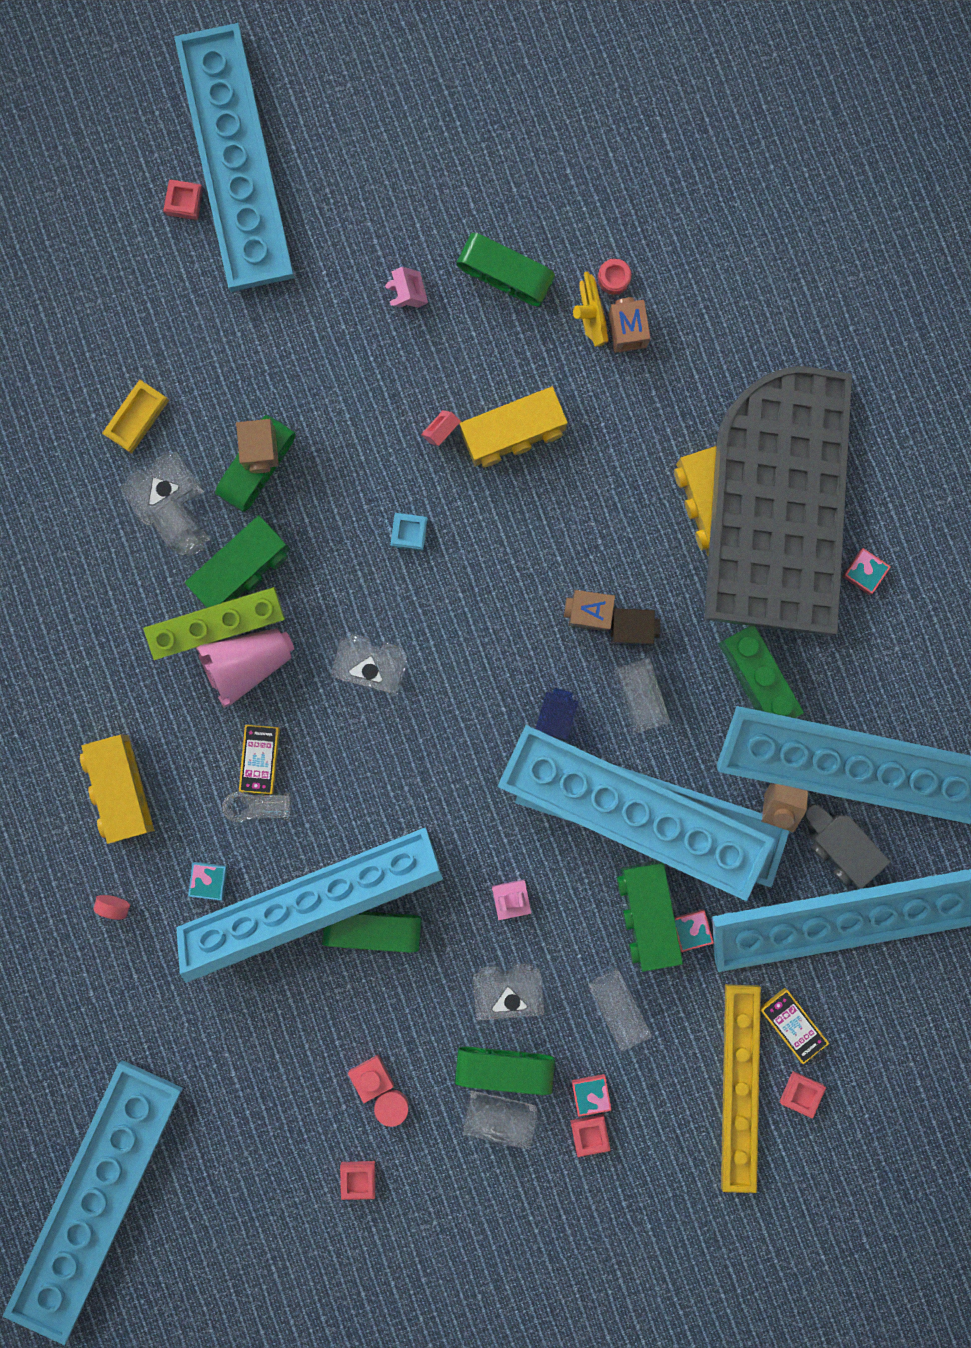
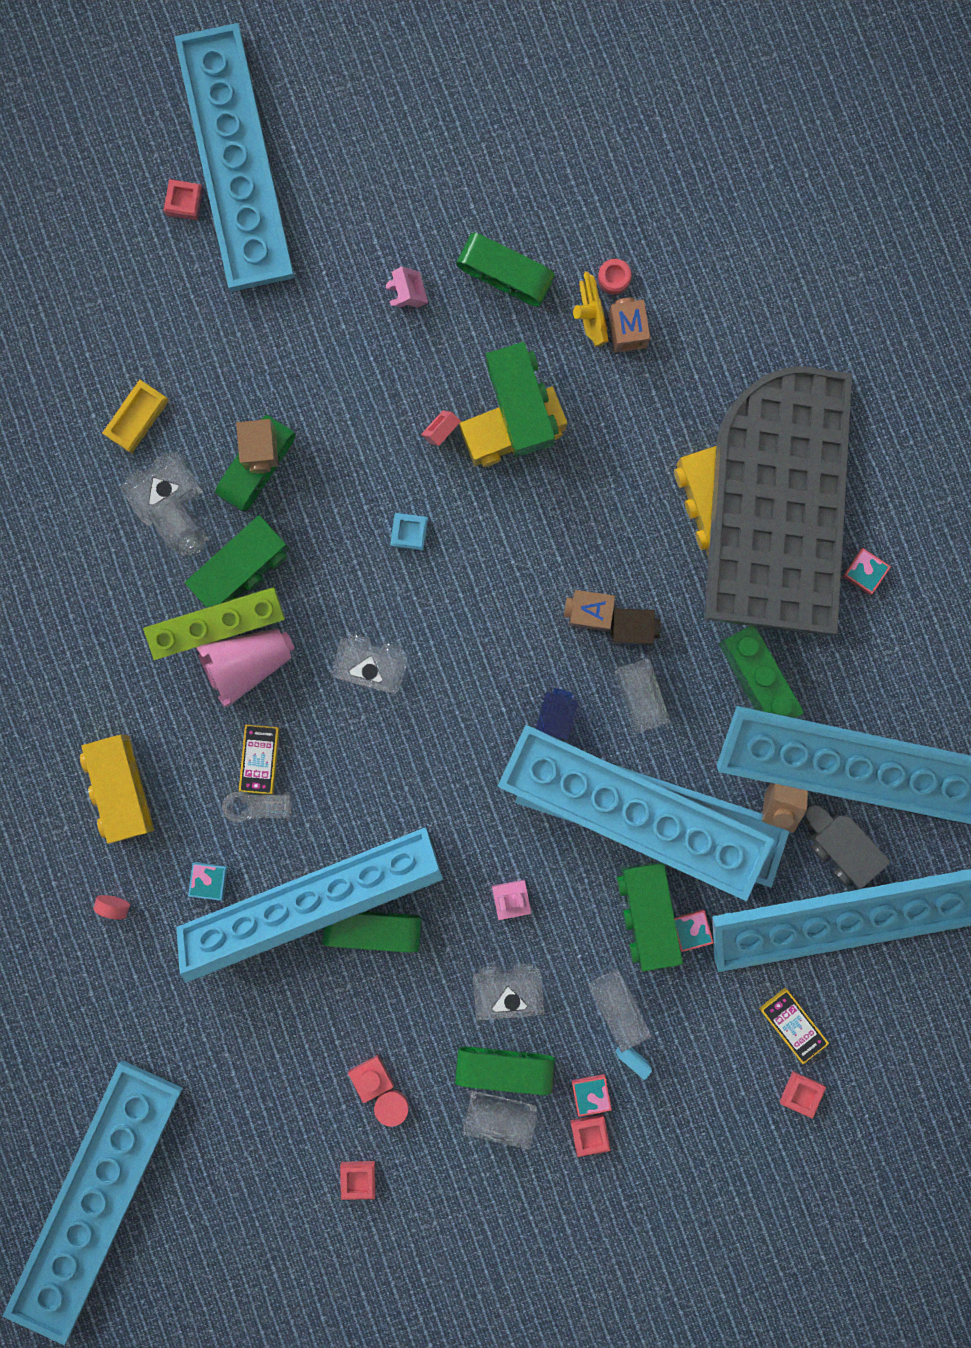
(521, 399): none -> green brick
(635, 1062): none -> medium azure tile
(740, 1088): yellow tile -> none

